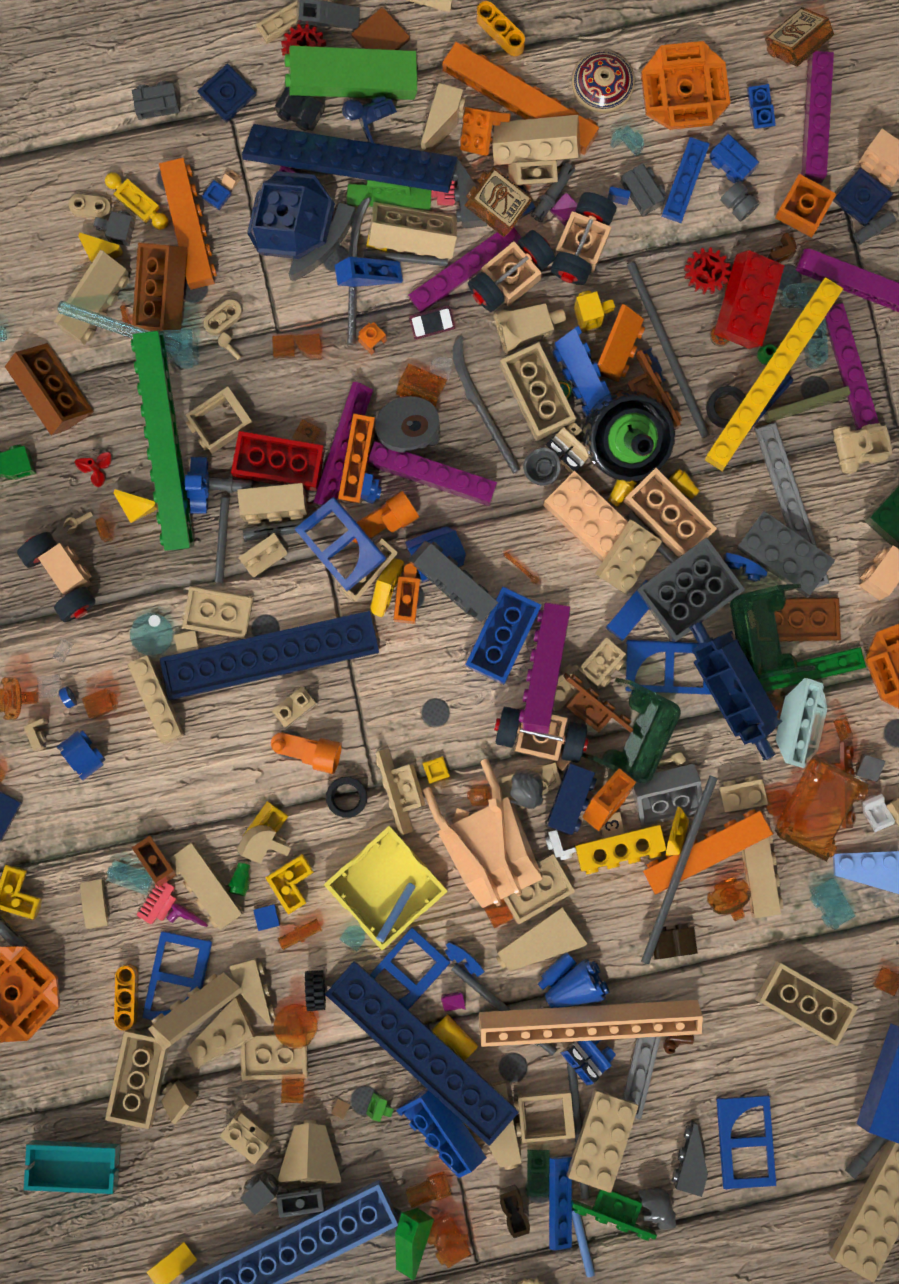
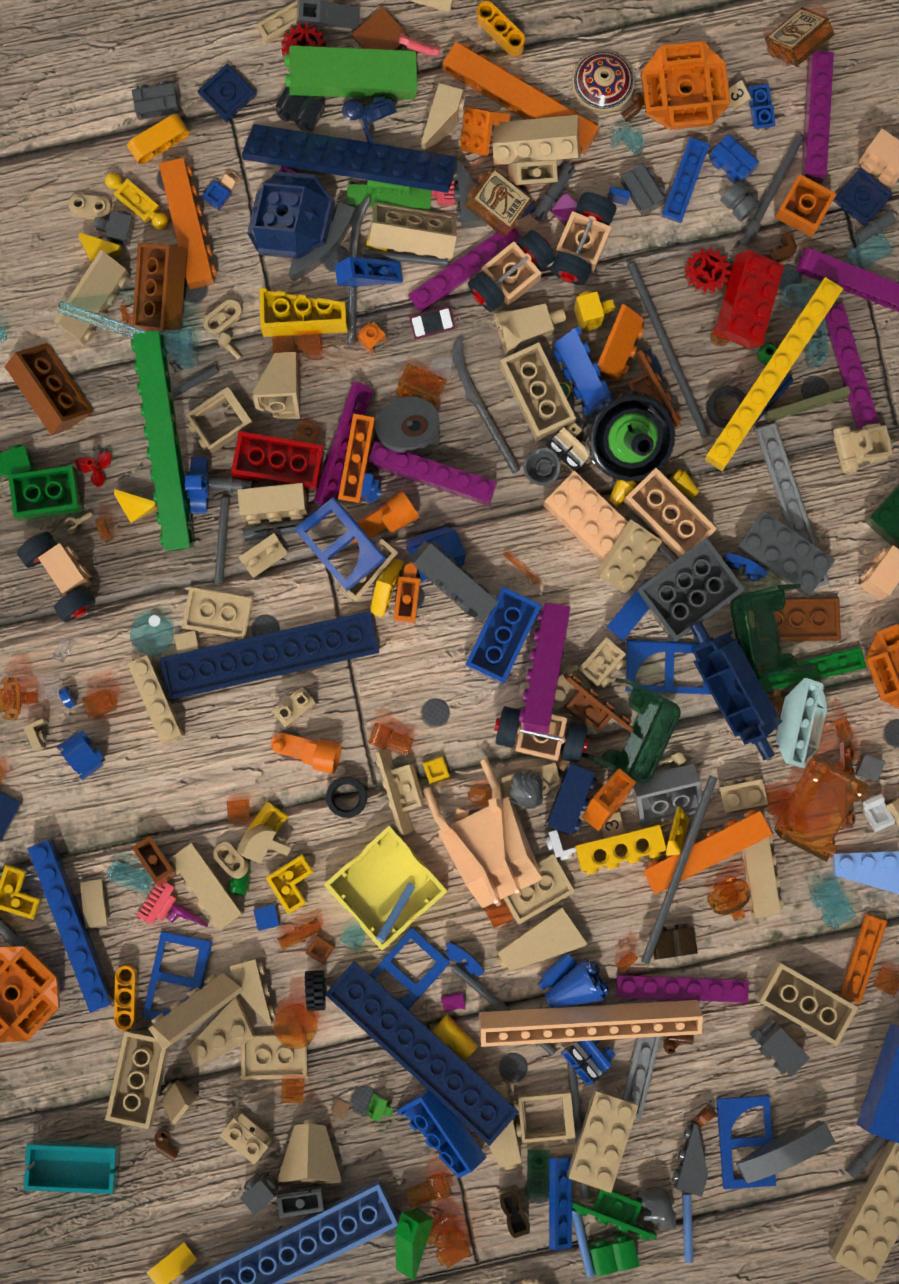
(45, 493): none -> green brick
(71, 925): none -> blue brick
(158, 139): none -> light orange beam
(163, 1145): none -> reddish brown arm
(194, 381): none -> dark grey bar
(232, 861): none -> tan plate
(238, 811): none -> clear orange tile
(279, 387): none -> tan slope
(300, 315): none -> yellow wedge
(320, 949): none -> dark orange tile
(386, 738): none -> clear orange piece
(418, 46): none -> coral piece
(614, 1255): none -> green brick
(626, 962): none -> clear orange tile
(635, 108): none -> reddish brown arm
(682, 988): none -> magenta plate
(687, 1228): none -> medium blue bar
(705, 1115): none -> dark orange tile
(739, 95): none -> tan tile
(754, 224): none -> dark grey bar
(780, 1047): none -> dark grey hinge
(785, 1151): none -> dark grey slope
(862, 958): none -> orange tile
(869, 252): none -> clear light blue tile

